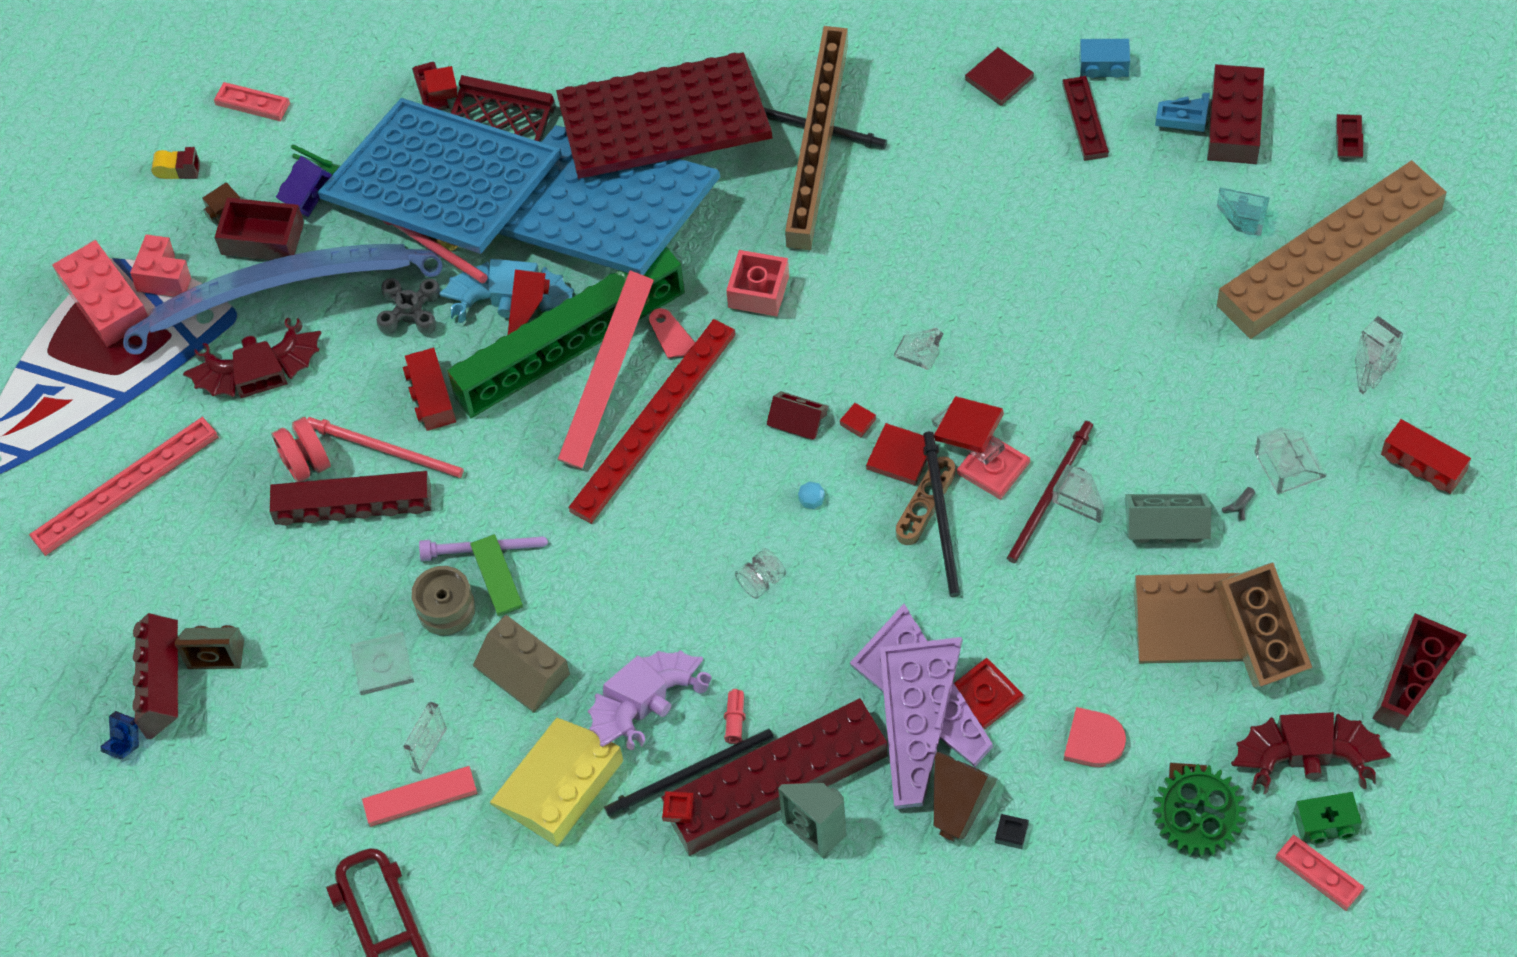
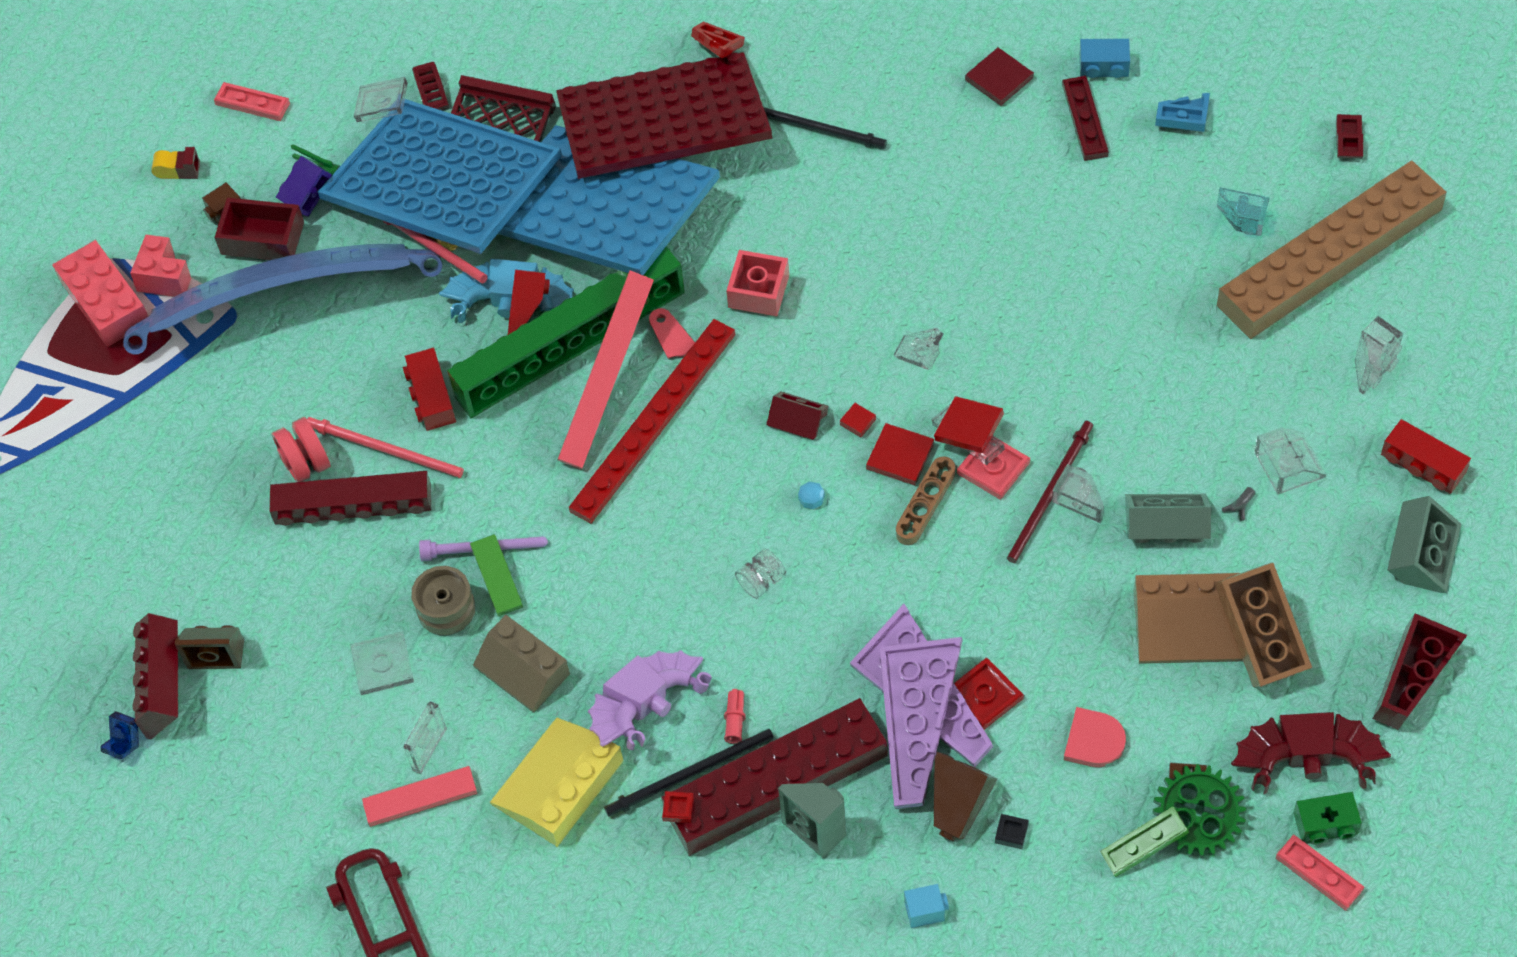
(123, 486): coral tile -> none
(255, 365): dark red torso -> none
(380, 99): none -> clear tile
(408, 306): dark grey gear -> none
(439, 84): red brick -> none
(717, 39): none -> red wing
(816, 138): medium nougat brick -> none
(925, 905): none -> medium azure brick
(931, 451): black bar -> none
(1144, 841): none -> bright green tile
(1236, 114): dark red brick -> none
(1424, 545): none -> sand green slope

